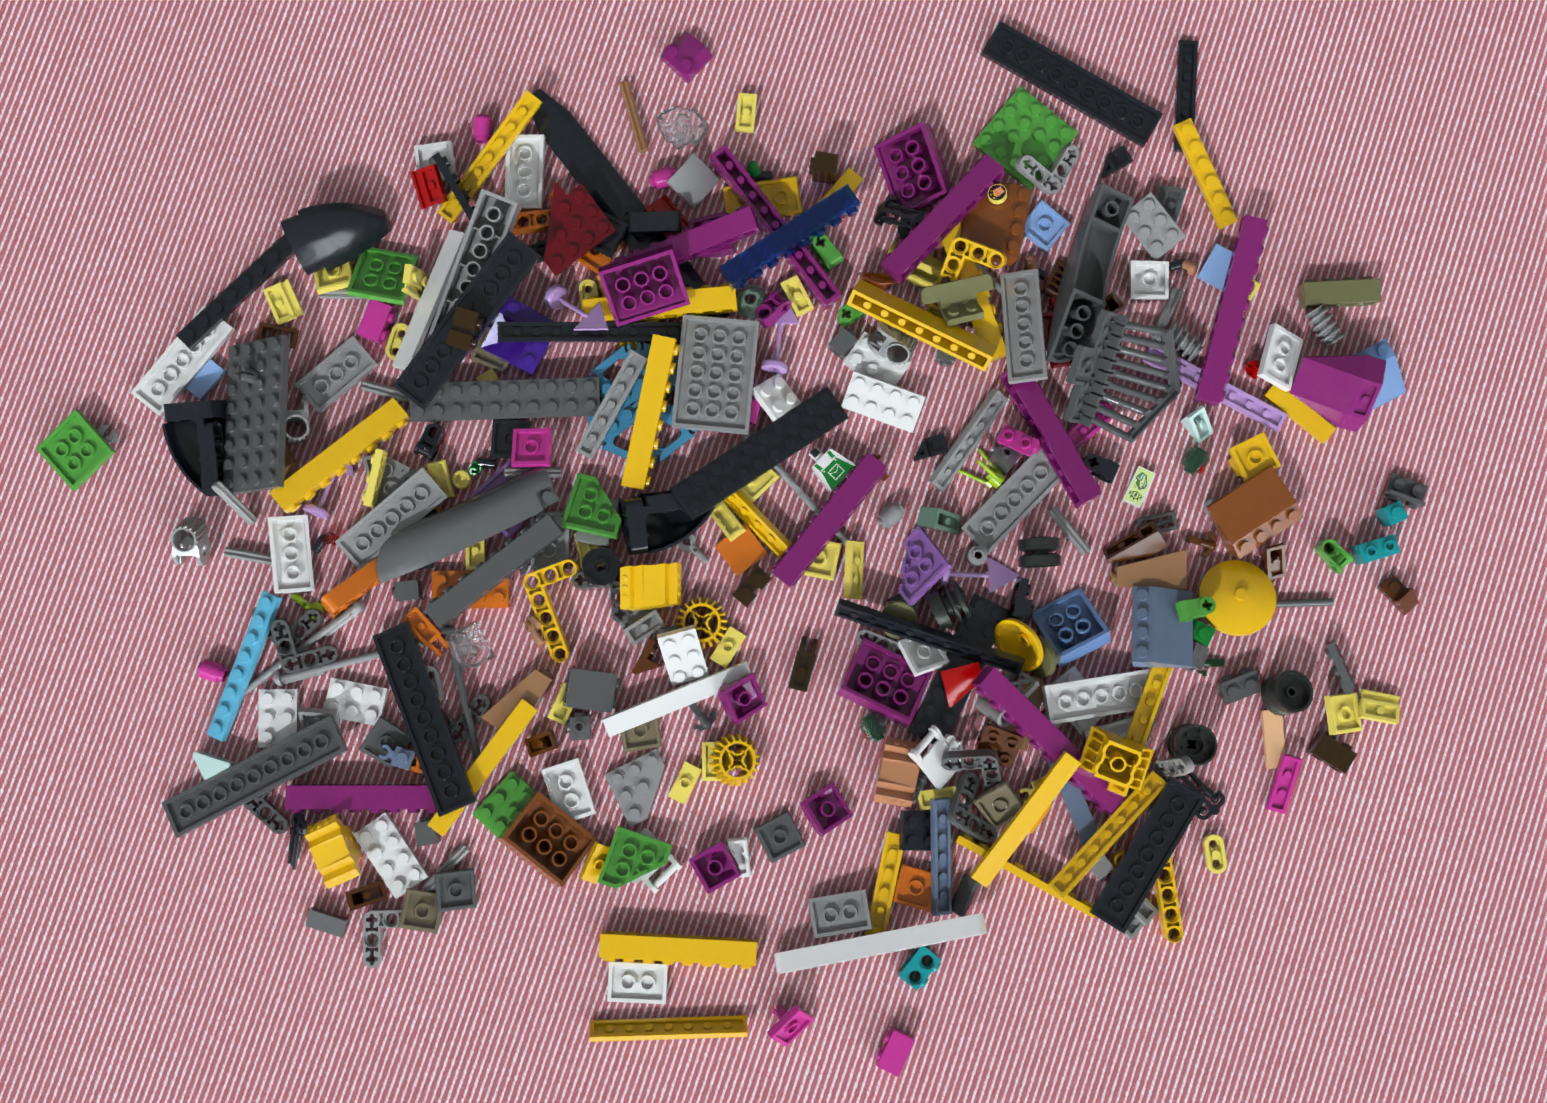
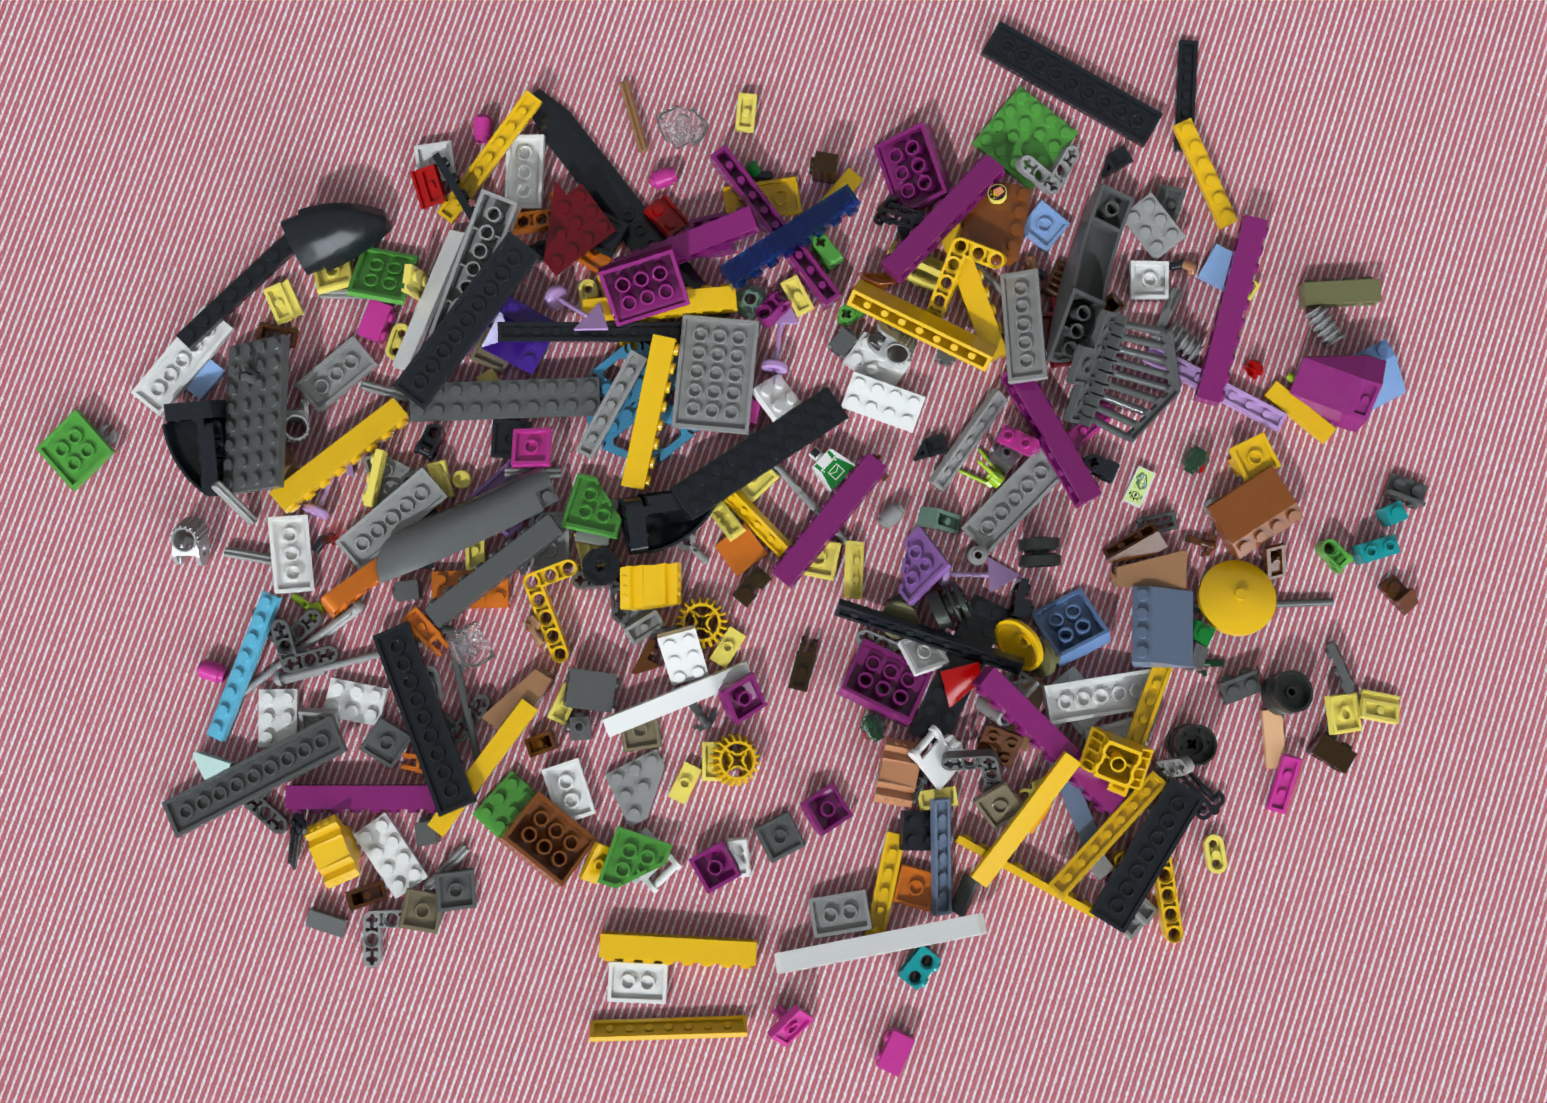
(400, 757): sand blue plate -> none
(465, 329): dark brown brick -> none
(481, 463): arm -> none
(655, 222): black beam -> none
(686, 56): magenta slope -> none
(693, 180): light grey slope -> none
(958, 298): olive plate -> none
(964, 810): dark grey beam -> none
(1069, 530): light grey axle -> none
(1192, 608): bright green piece -> none
(1198, 424): light aqua slope -> none
(1280, 357): white plate -> none

